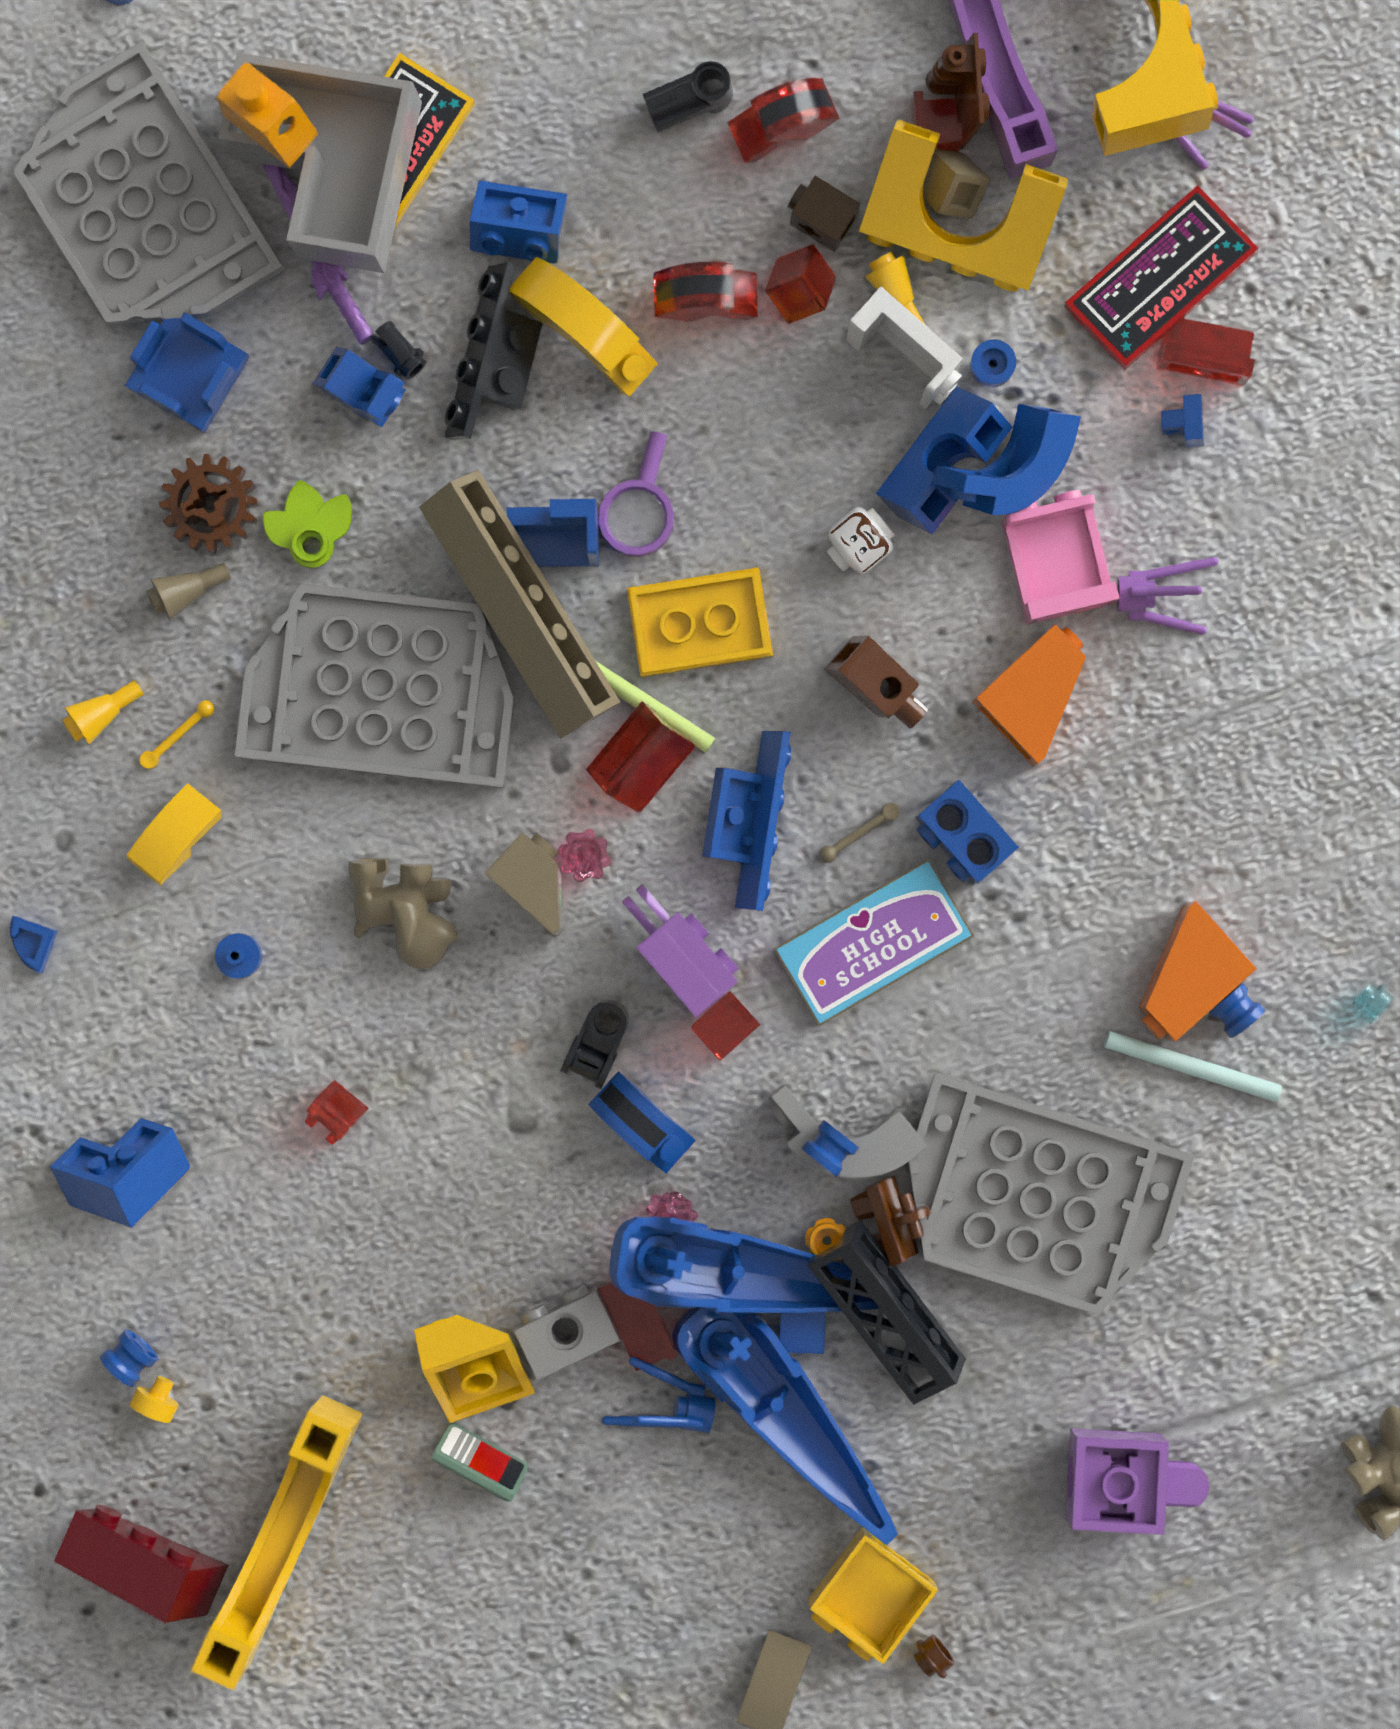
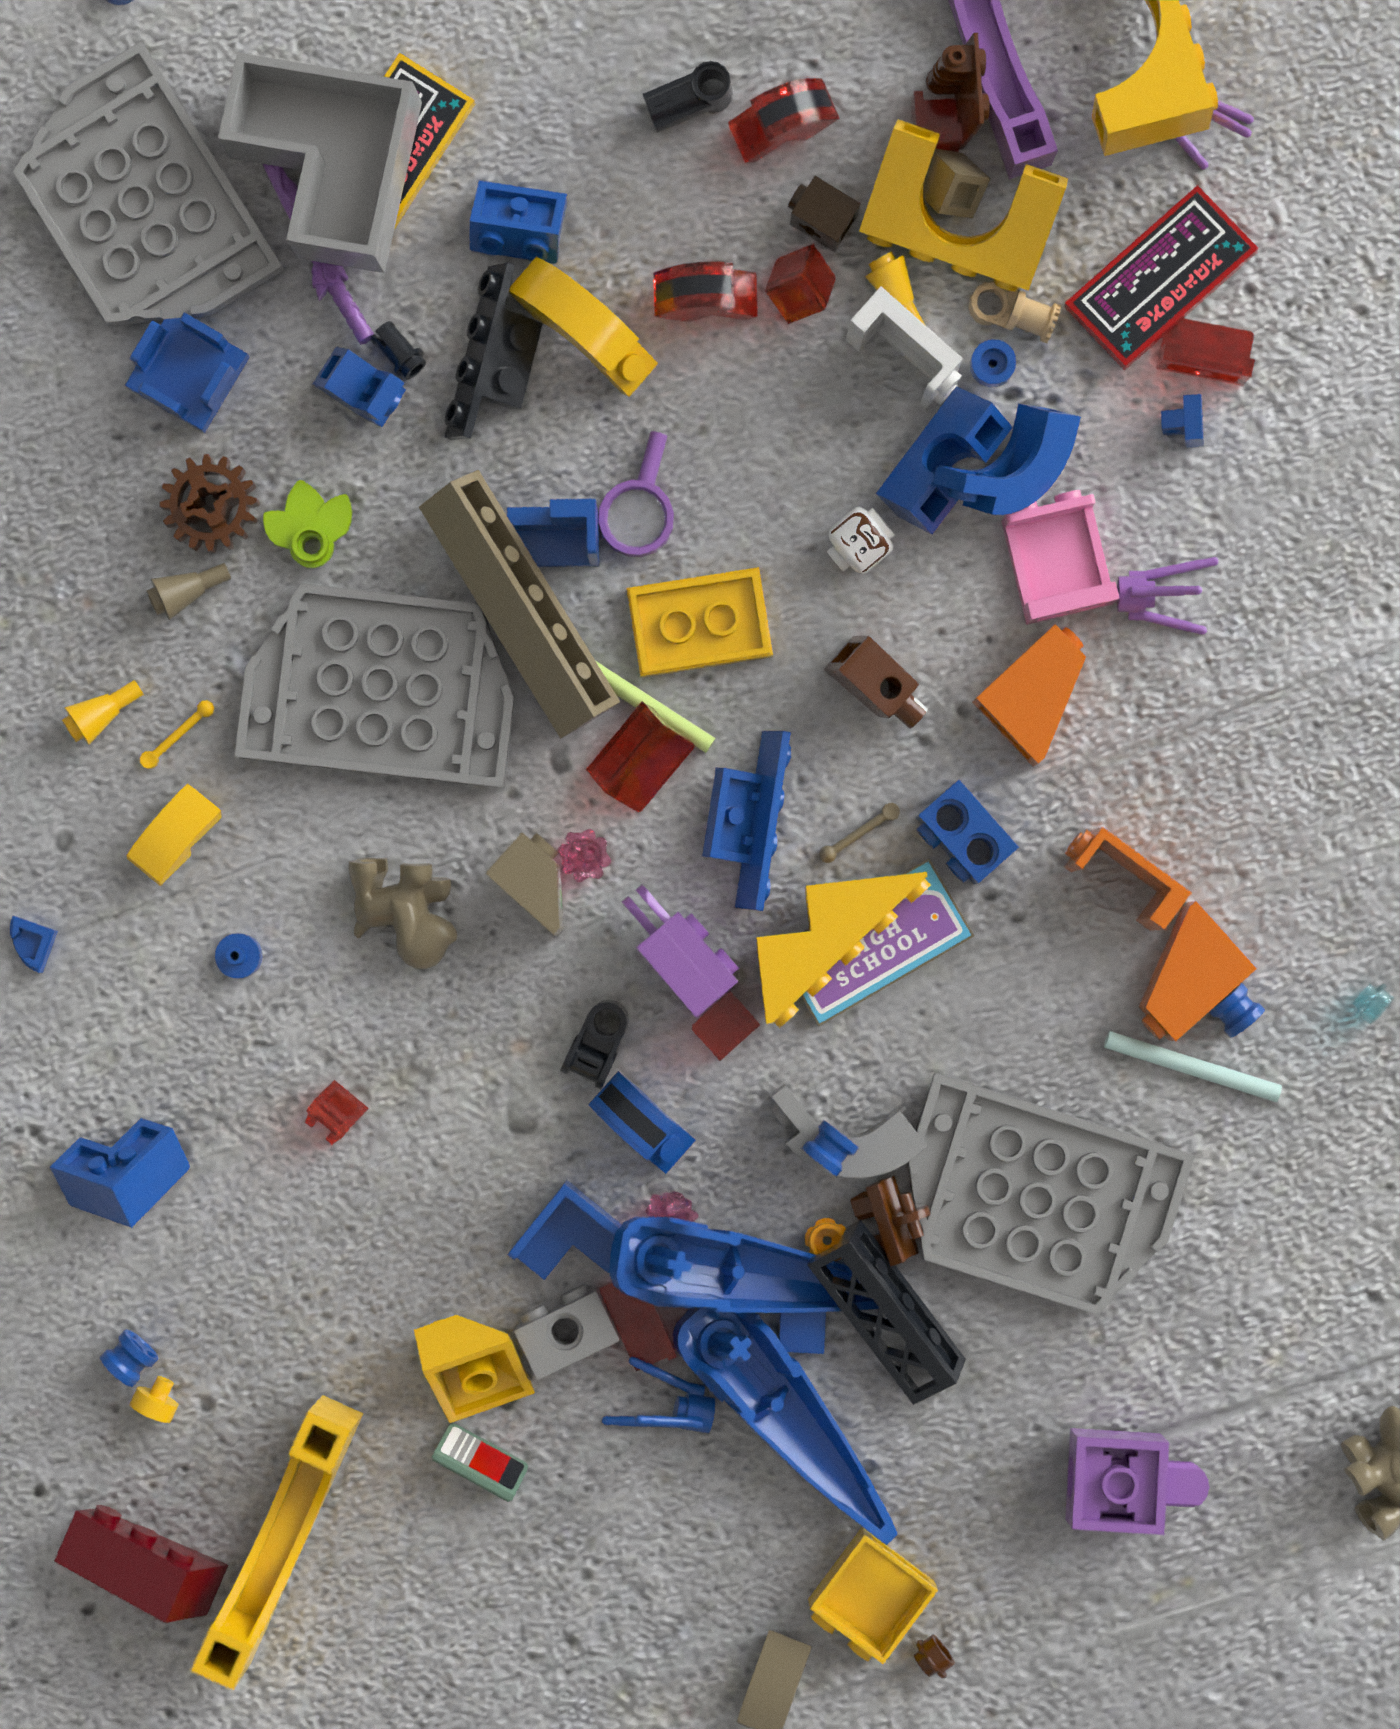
(259, 109): light orange torso -> none
(564, 1222): none -> blue panel
(837, 922): none -> yellow slope
(1016, 311): none -> tan connector
(1169, 894): none -> orange panel

